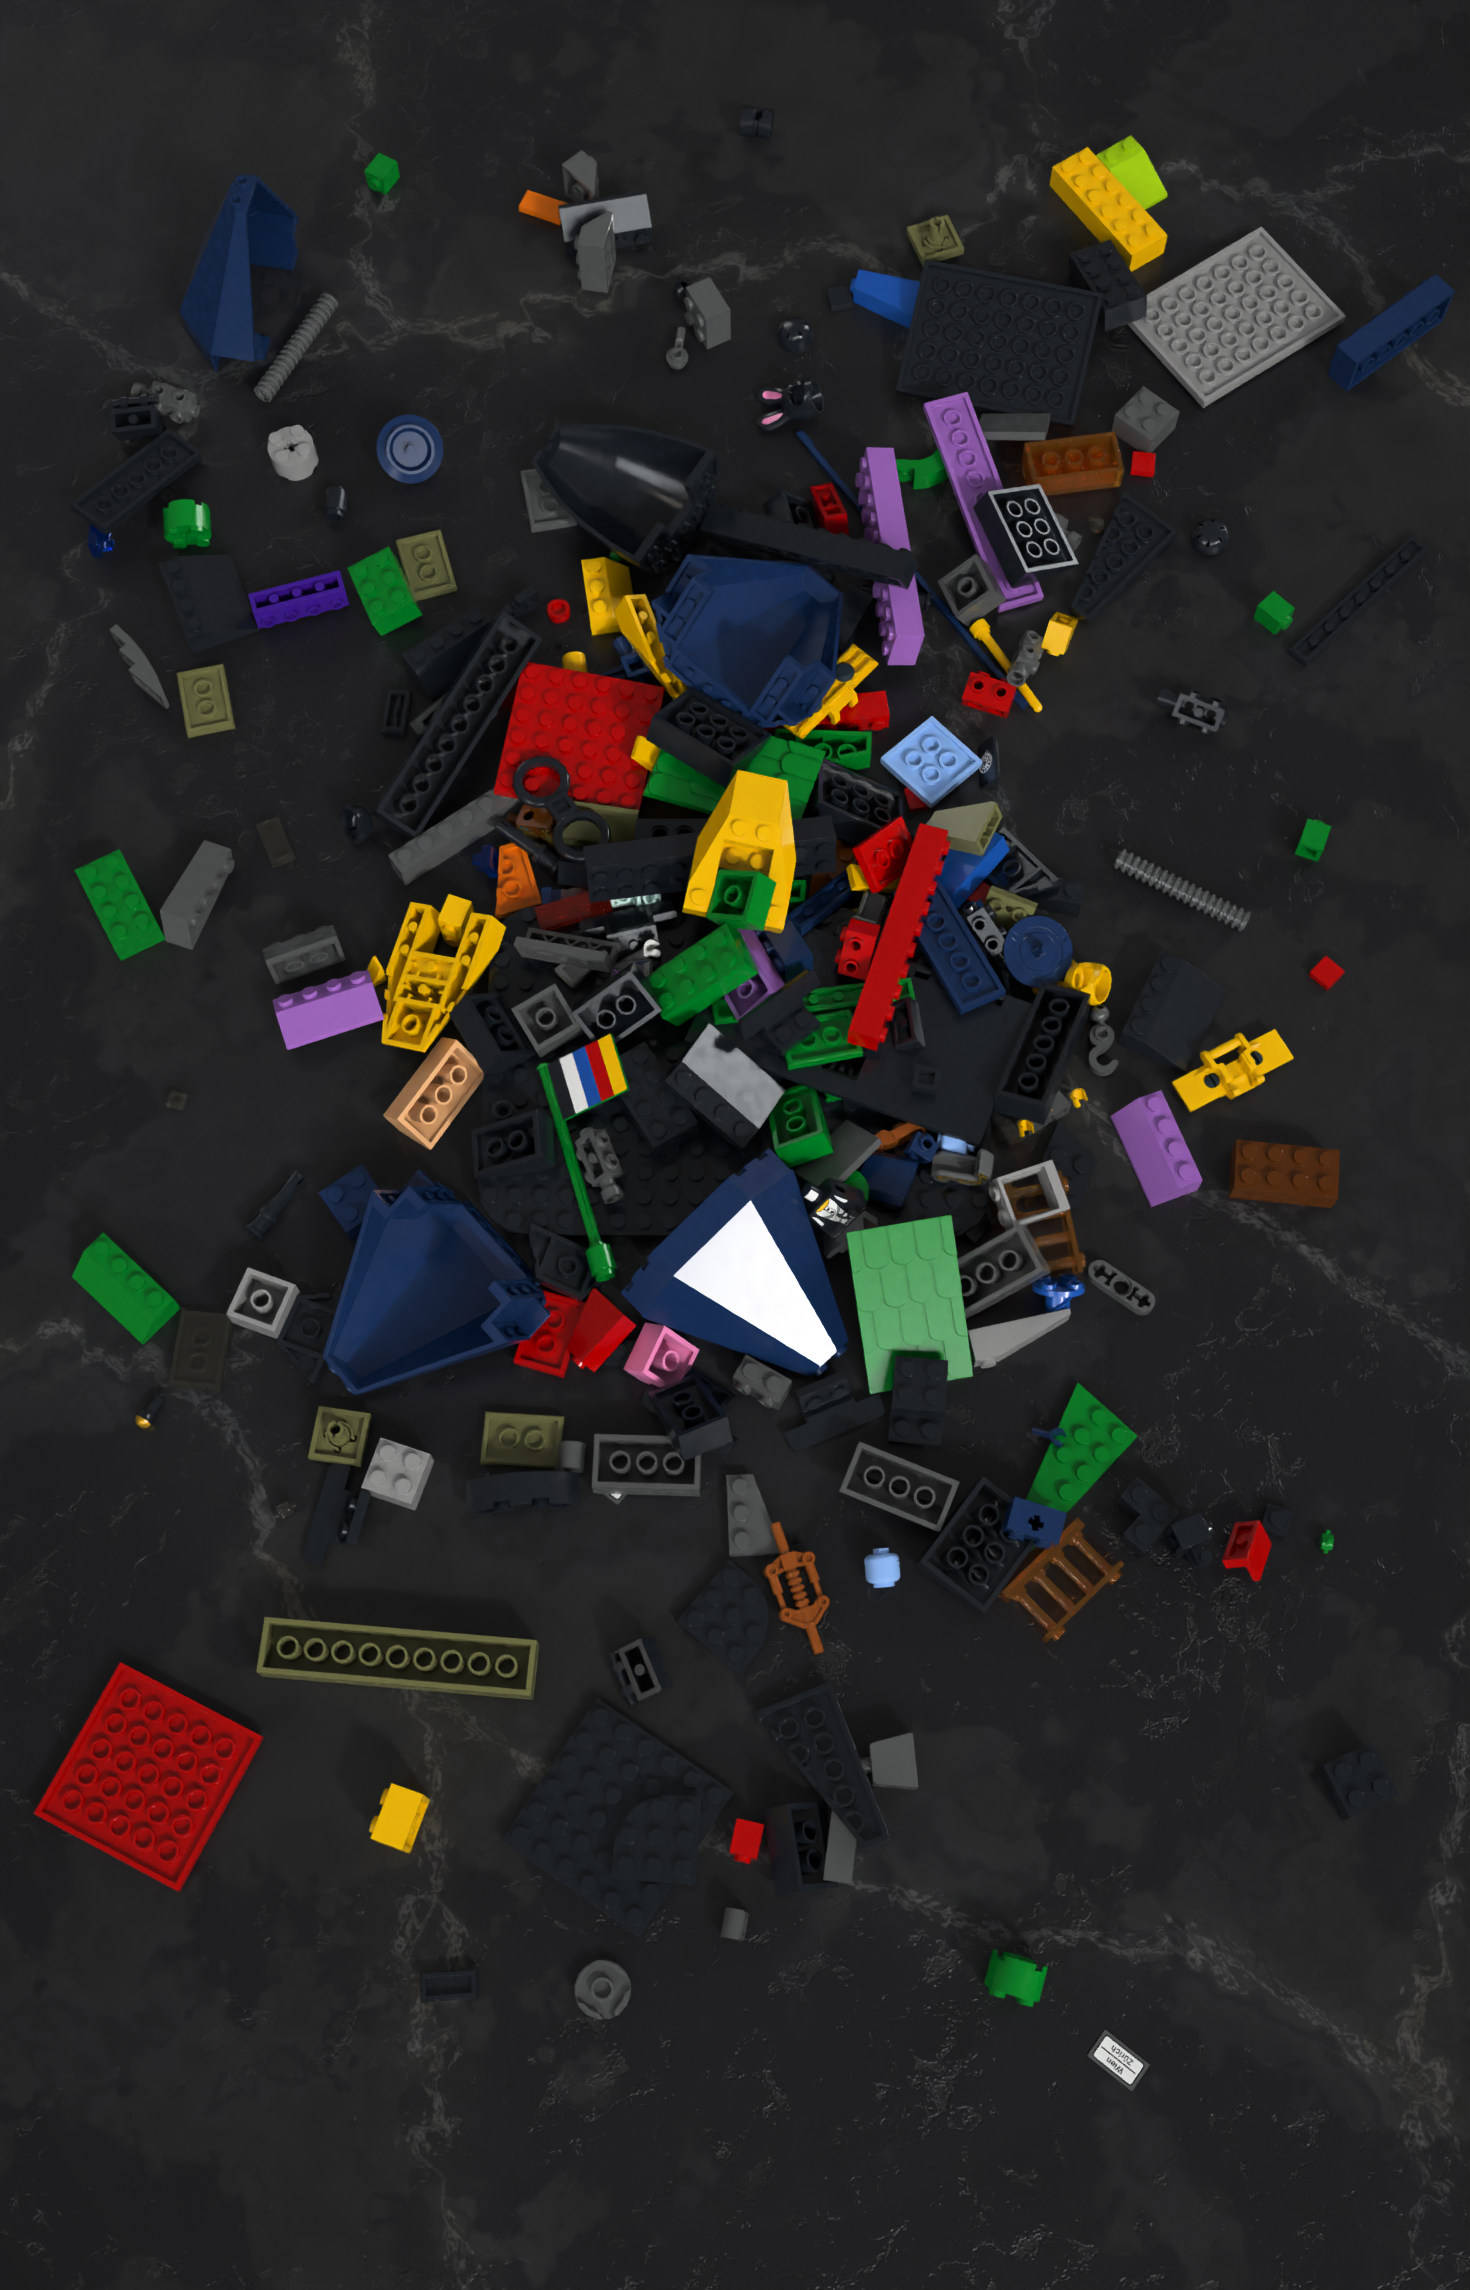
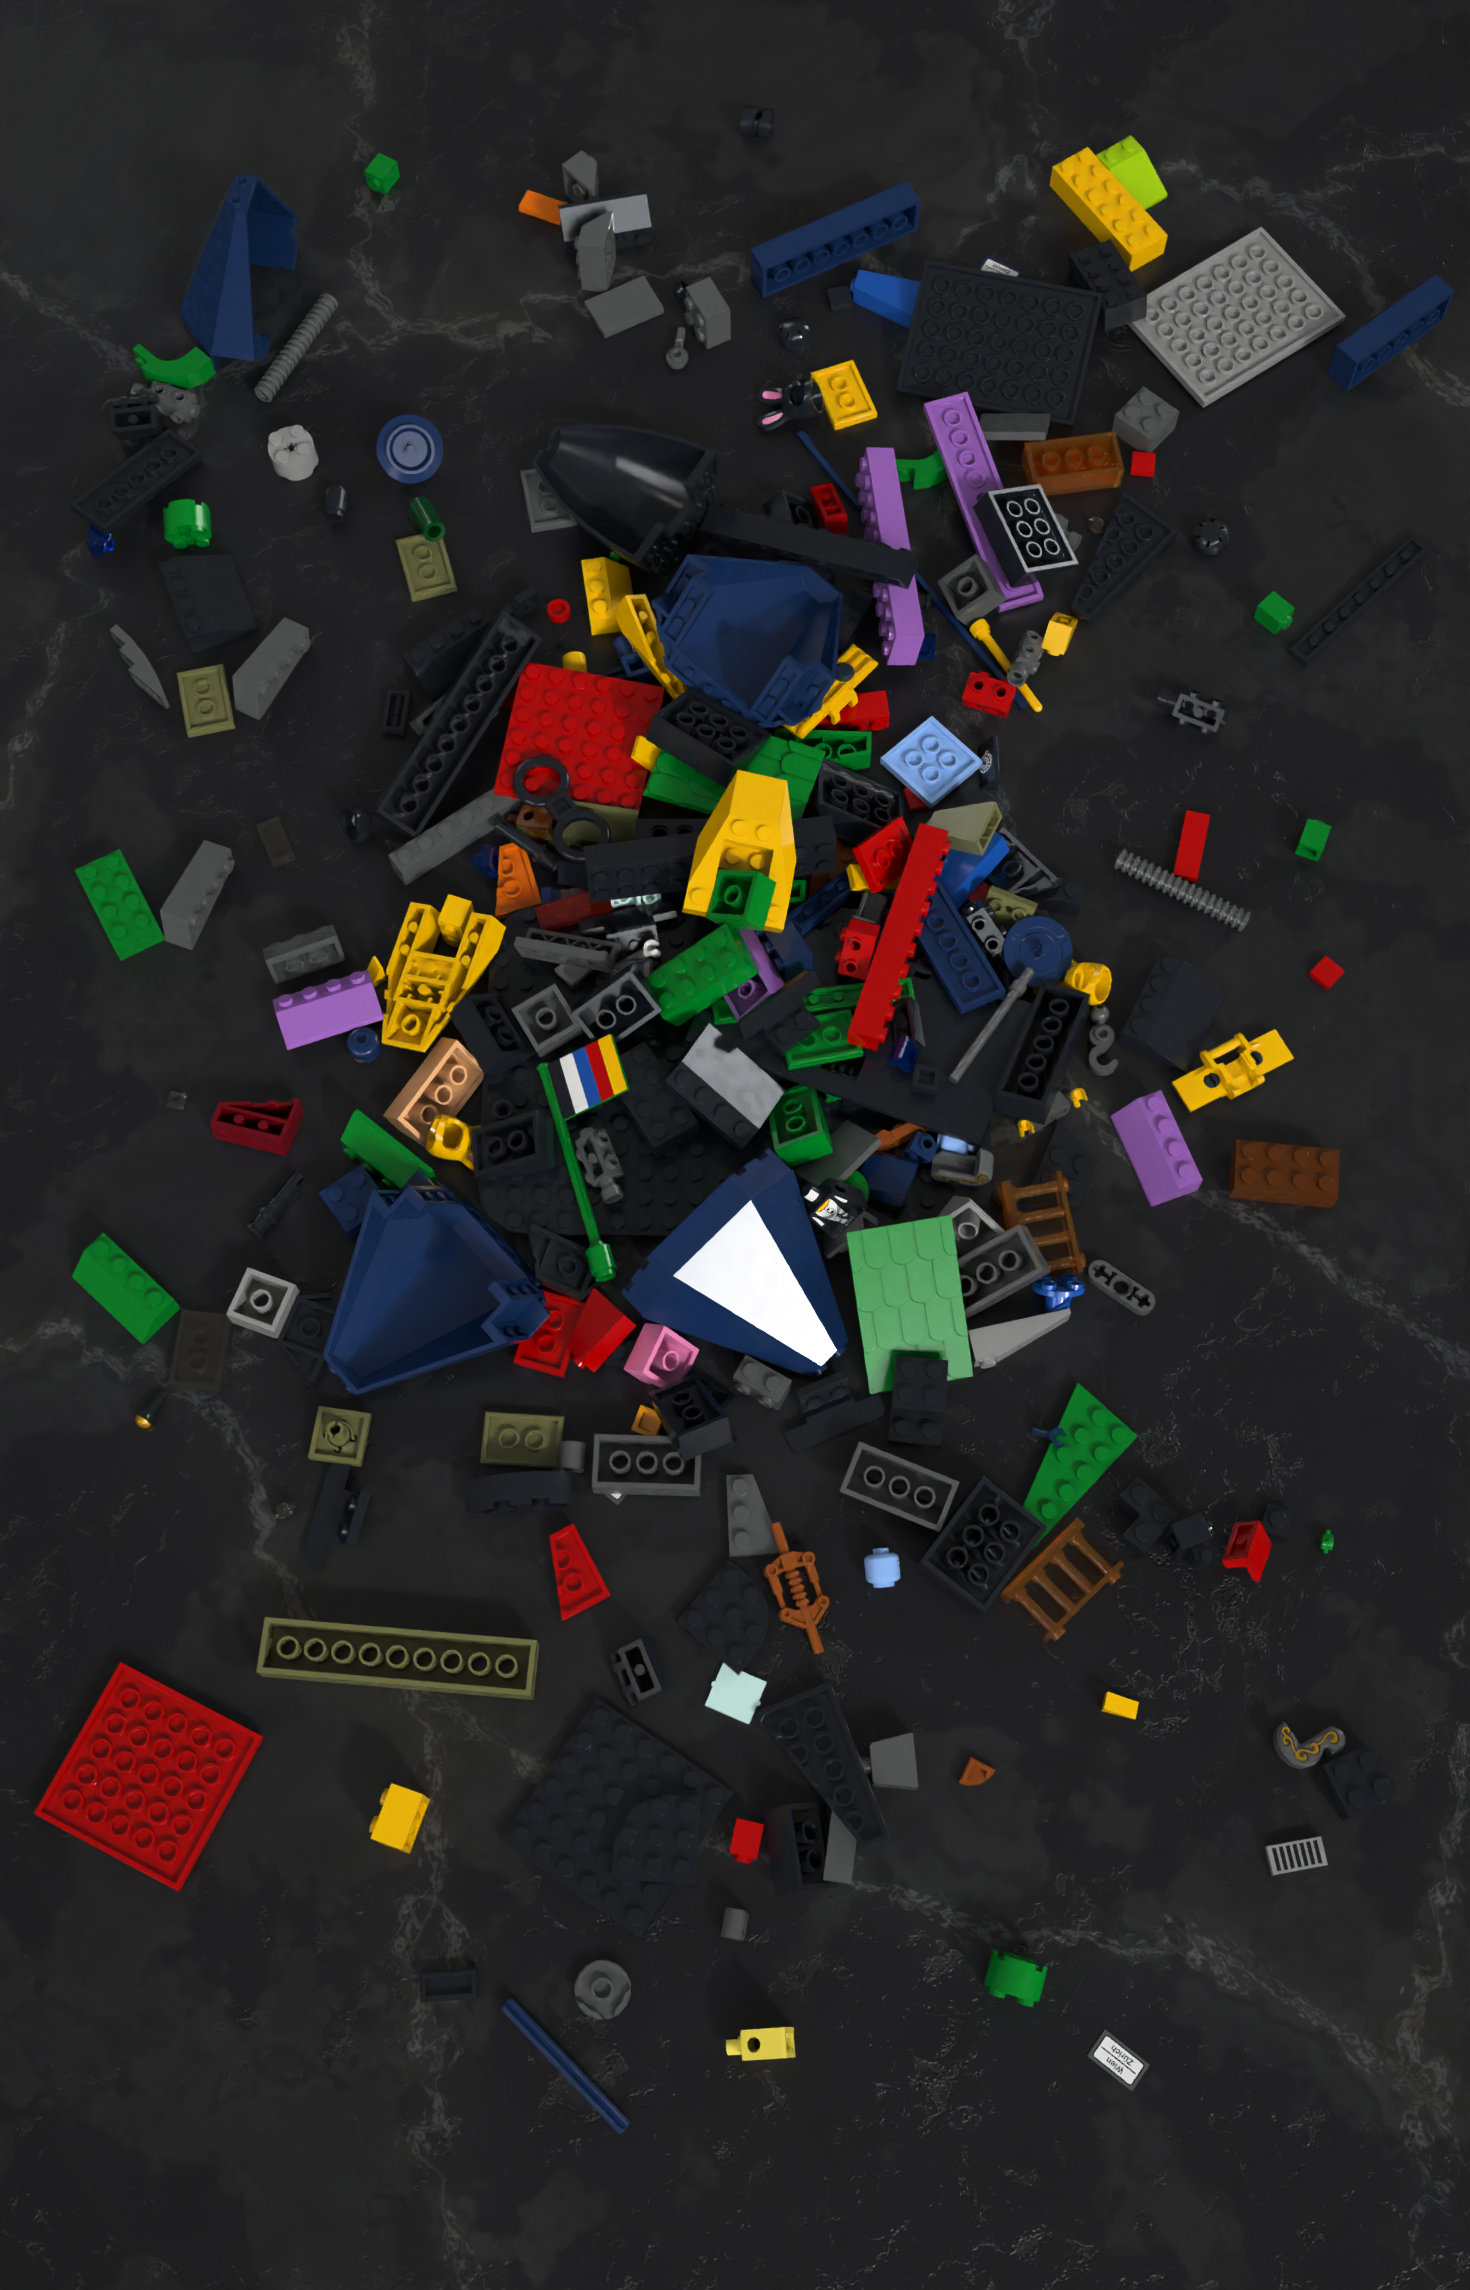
(181, 373): none -> green arch
(258, 1125): none -> dark red wedge
(269, 667): none -> dark grey wedge
(298, 599): dark purple brick -> none
(364, 1045): none -> dark blue head
(381, 1153): none -> green slope
(384, 591): green brick -> none
(398, 1473): light grey brick -> none
(427, 519): none -> dark green brick
(451, 1140): none -> yellow piece
(565, 2065): none -> dark blue axle
(576, 1574): none -> red wing
(624, 307): none -> dark grey tile
(647, 1422): none -> light orange plate
(735, 1694): none -> light aqua piece
(774, 2044): none -> light yellow torso
(834, 239): none -> dark blue brick
(844, 395): none -> yellow tile
(904, 1054): none -> clear blue tile
(927, 648): none -> clear blue tile
(930, 236): olive plate -> none
(970, 1224): none -> light grey slope
(975, 1773): none -> dark orange tile
(996, 266): none -> sticker
(1016, 990): none -> flat silver bar
(1049, 1523): dark blue brick -> none
(1051, 1187): light grey window -> none
(1120, 1706): none -> yellow piece
(1191, 845): none -> red tile
(1296, 1855): none -> tile
(1310, 1752): none -> dark grey animal

